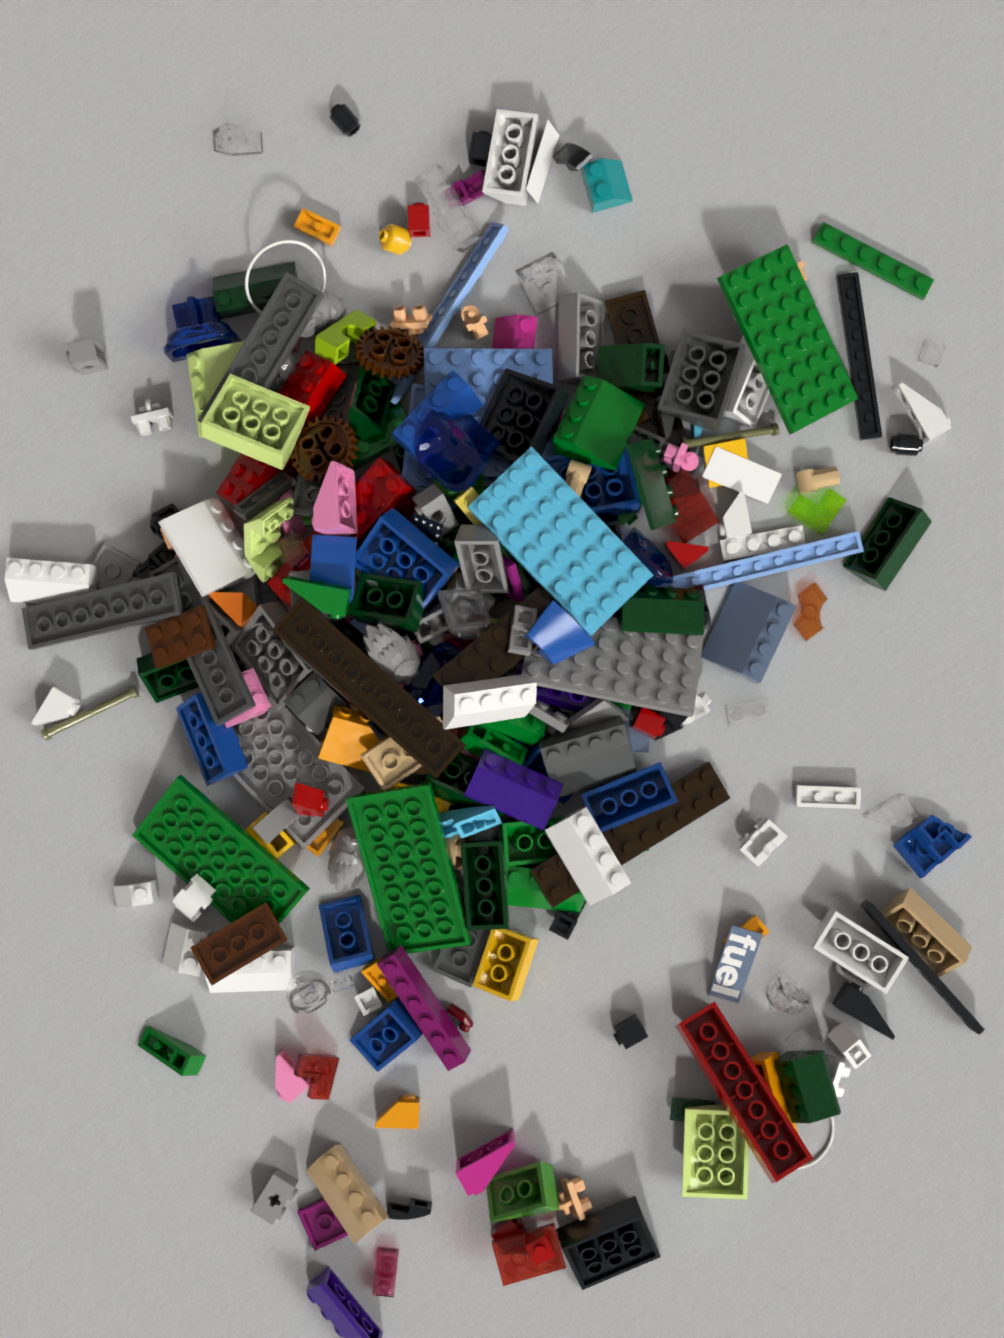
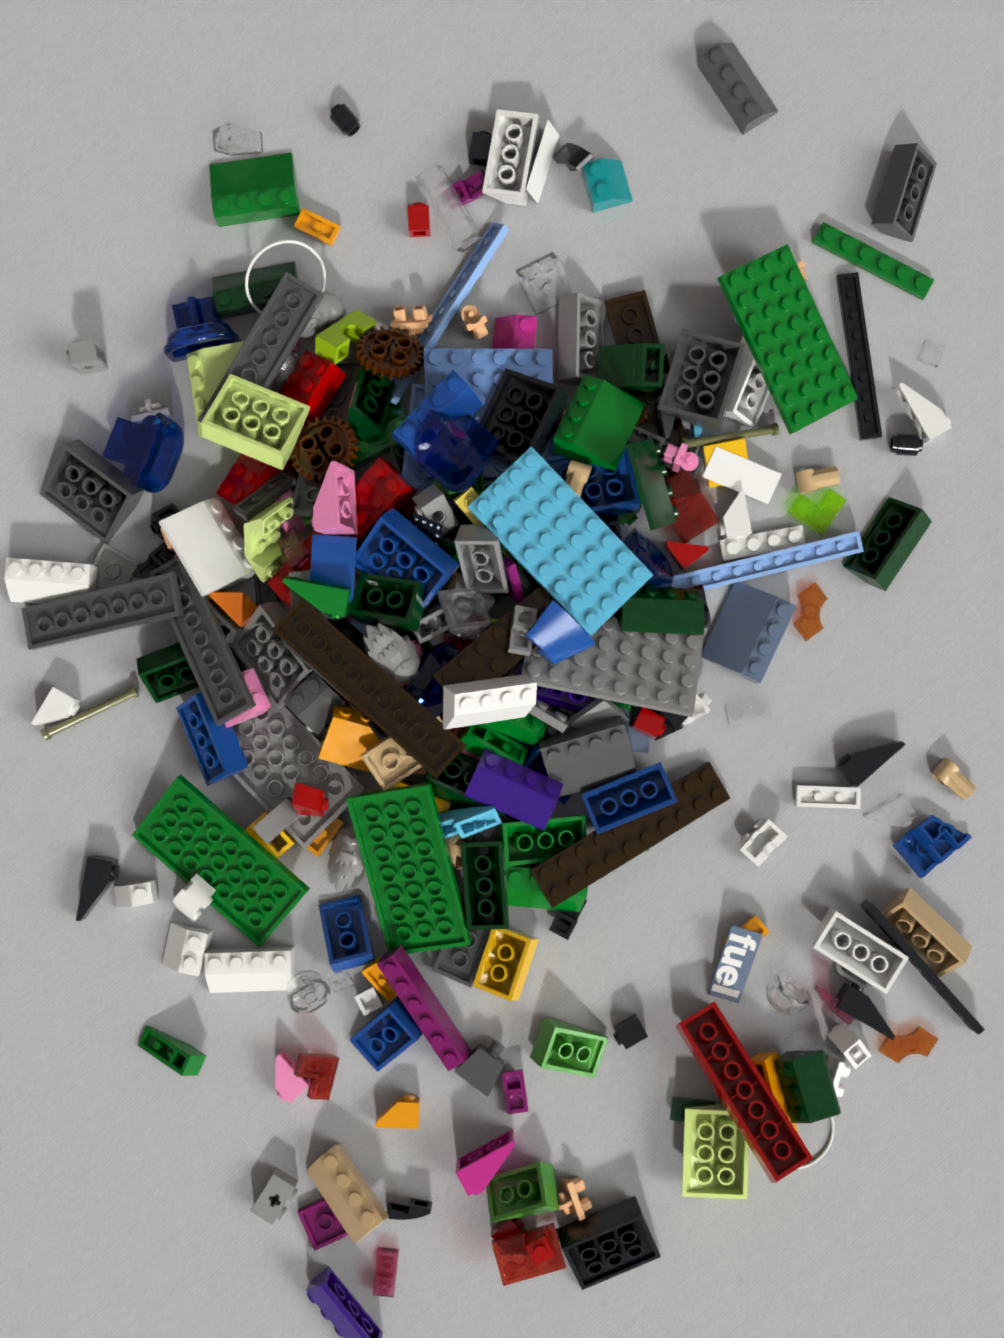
(91, 490): none -> dark grey slope
(98, 877): none -> black slope
(146, 450): none -> clear blue piece
(180, 637): reddish brown plate -> none
(239, 943): reddish brown plate -> none
(254, 190): none -> green slope
(395, 239): yellow head -> none
(461, 1015): dark red arm -> none
(482, 1067): none -> dark grey torso
(515, 1092): none -> magenta slope
(568, 1048): none -> bright green slope
(587, 856): white slope -> none
(736, 86): none -> dark grey slope
(831, 1001): none -> clear pink slope
(862, 764): none -> black slope
(904, 192): none -> dark grey slope
(916, 1042): none -> clear orange tile
(948, 775): none -> tan piece

